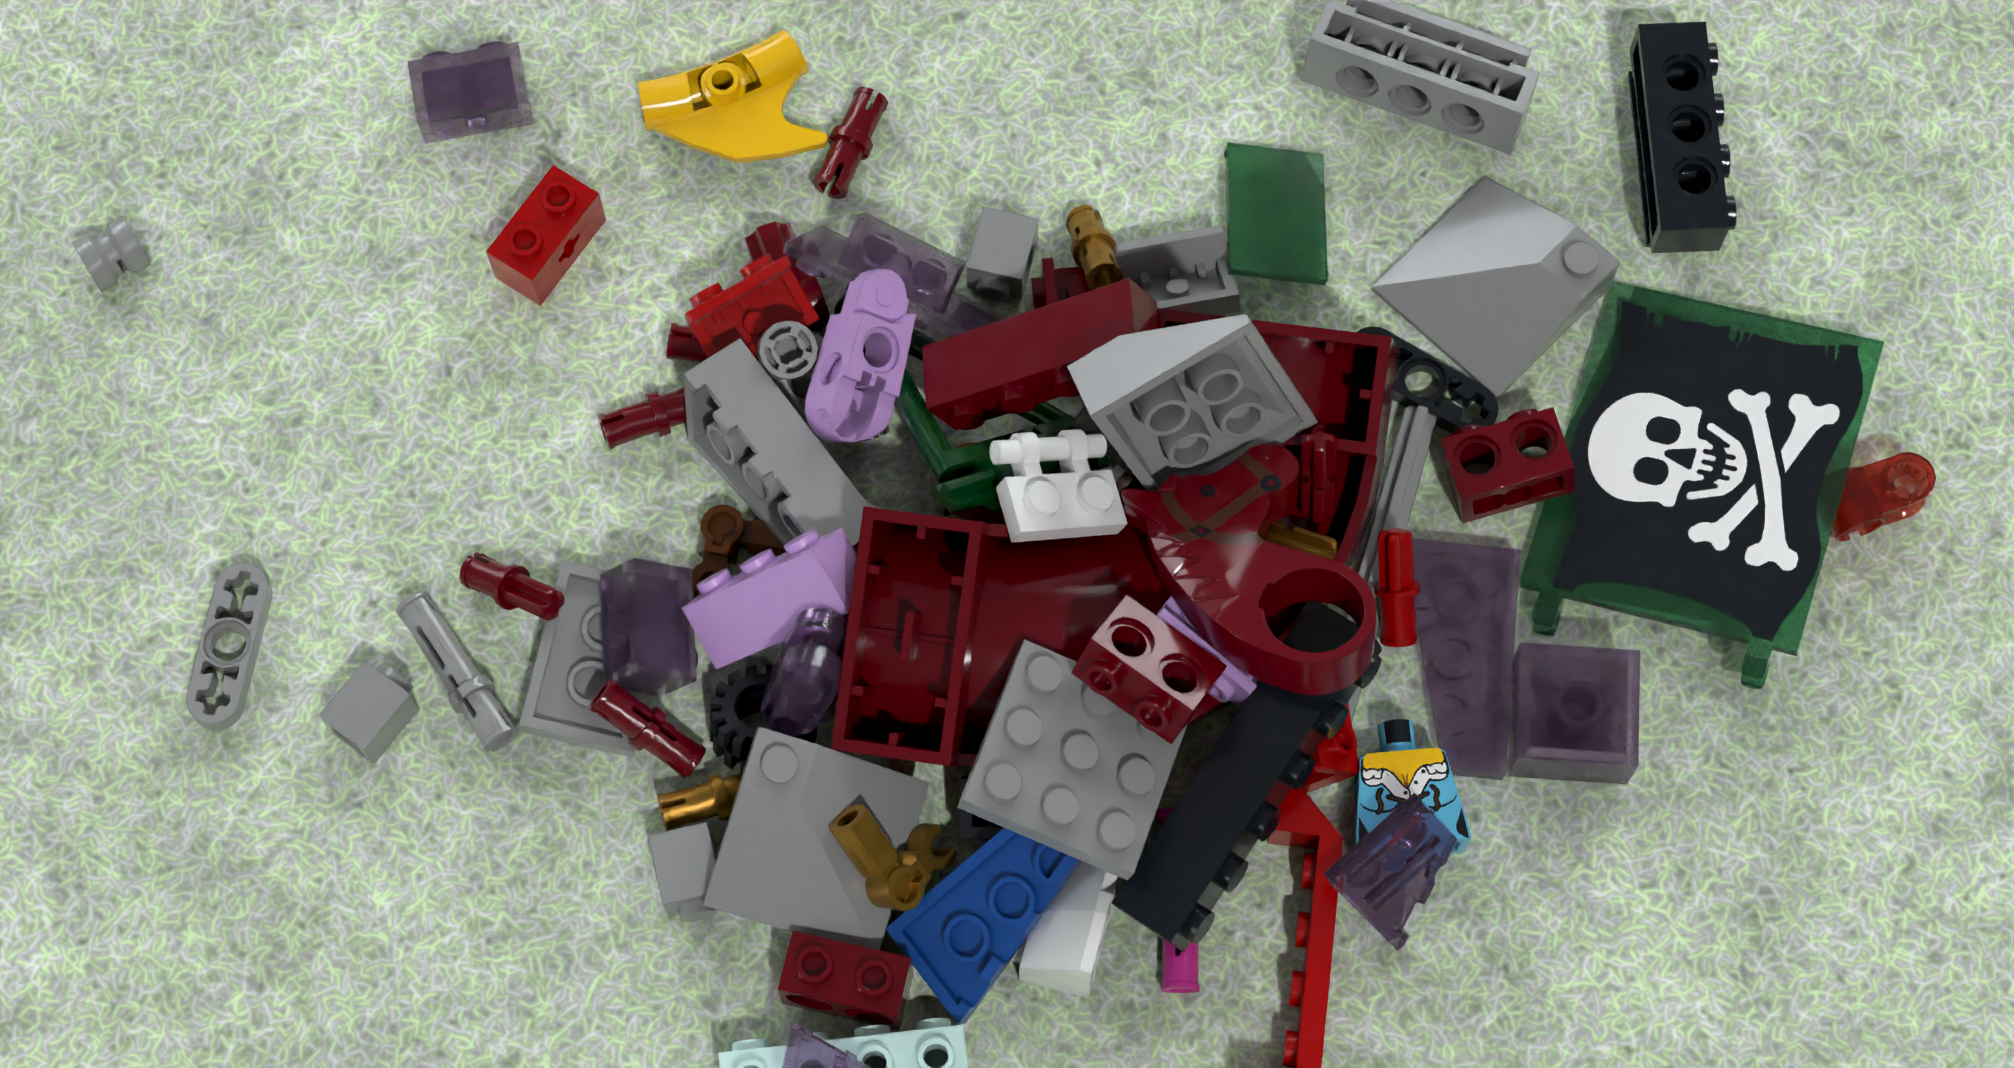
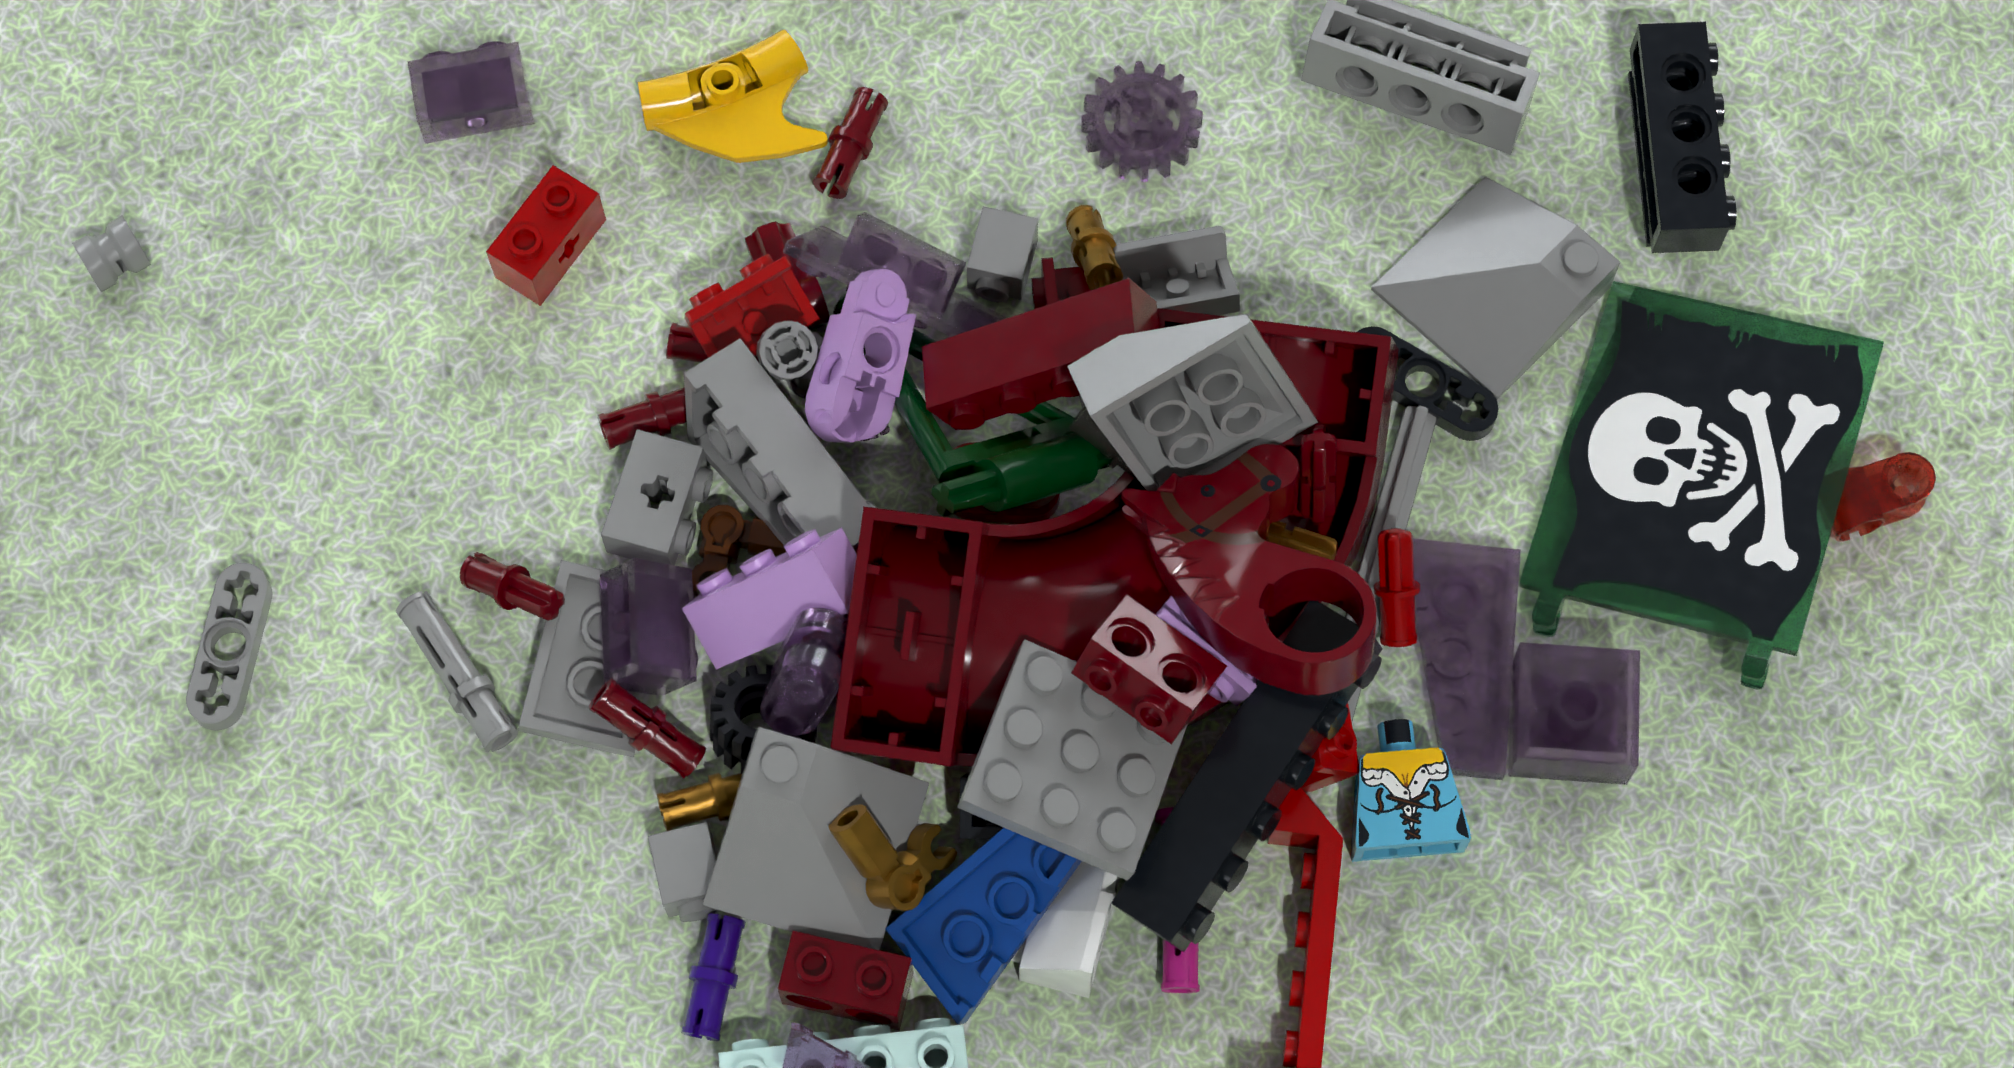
(370, 710): light grey brick -> none
(652, 469): none -> light grey brick
(713, 977): none -> dark purple pin
(1059, 503): white plate -> none
(1143, 143): none -> clear purple gear
(1275, 214): clear green piece -> none
(1394, 867): clear purple wing -> none
(1513, 477): dark red brick -> none

